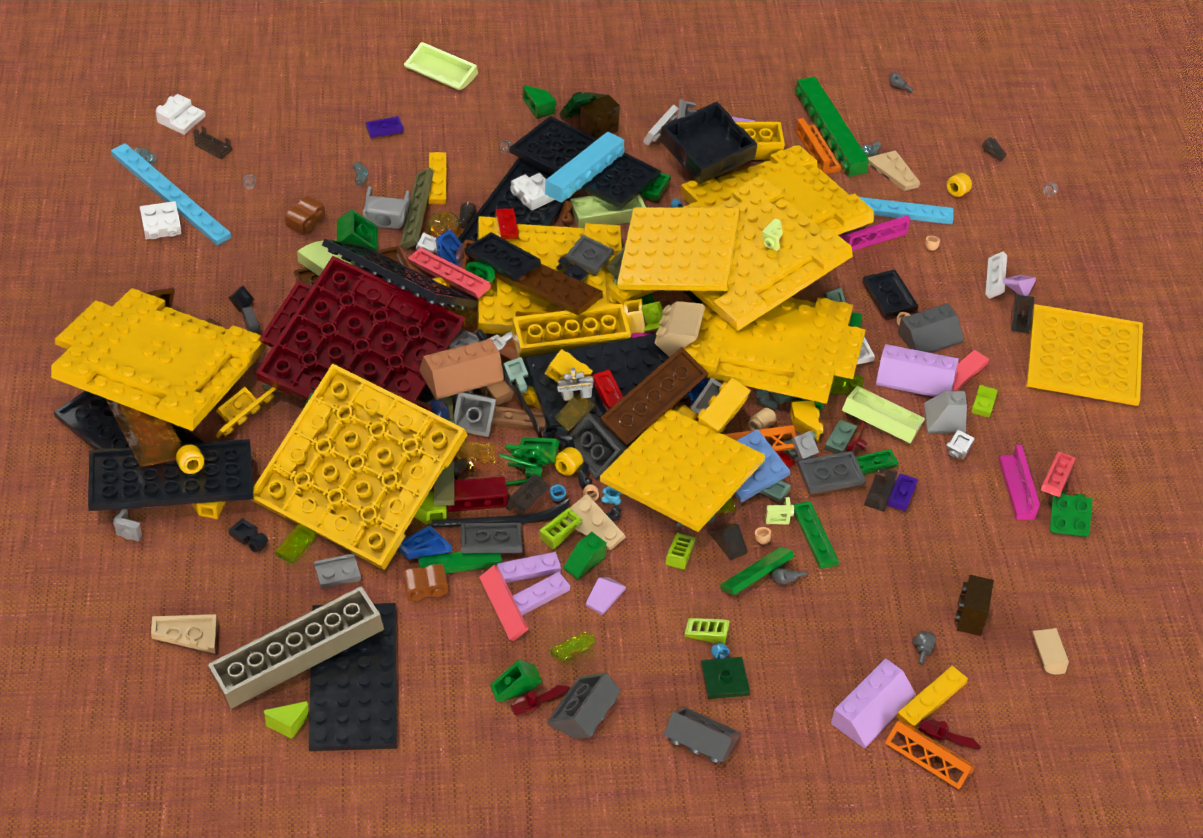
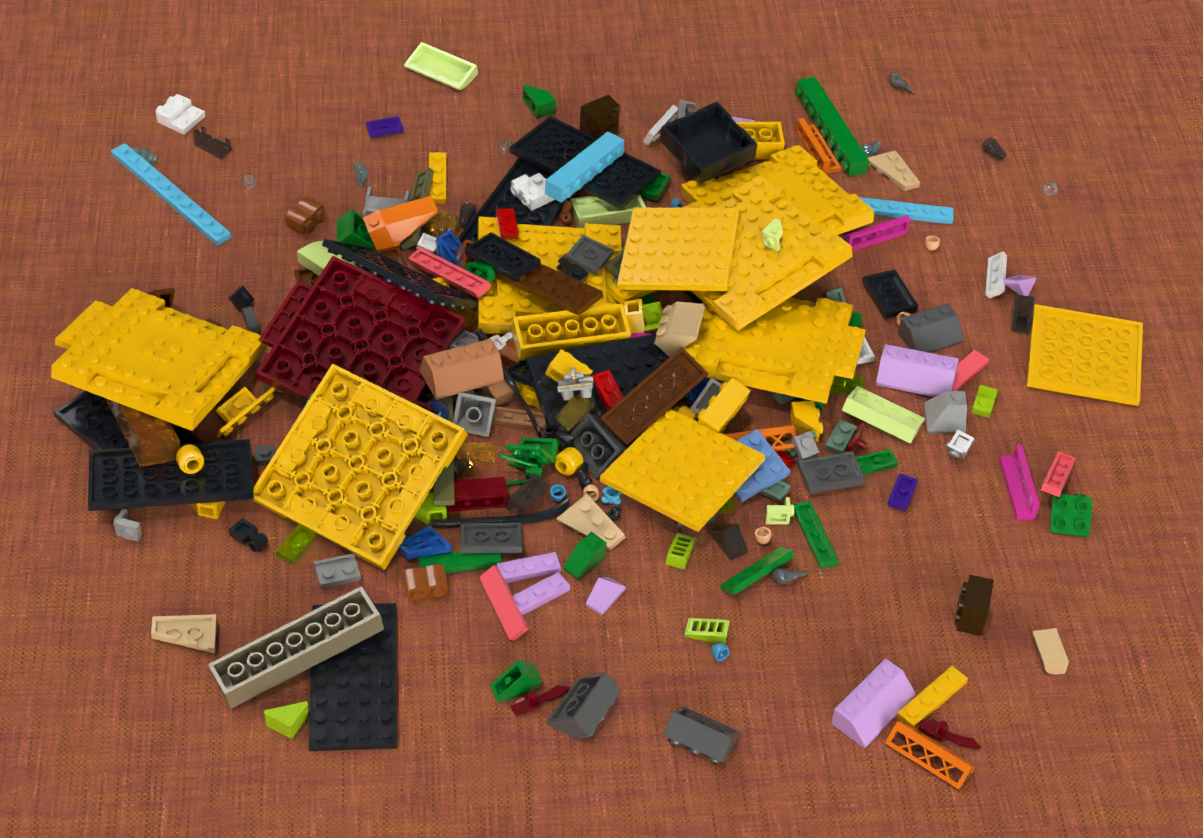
(160, 220): white plate -> none
(264, 454): none -> dark grey plate
(394, 224): none -> orange wedge
(517, 372): sand green plate -> none
(551, 537): lime slope -> none
(574, 105): dark green plate -> none
(579, 643): clear neon green plate -> none
(725, 678): dark green plate -> none
(762, 420): tan brick -> none
(764, 399): clear light blue arm -> none
(881, 489): clear smoke hinge -> none
(925, 642): dark grey piece -> none
(959, 184): yellow head -> none

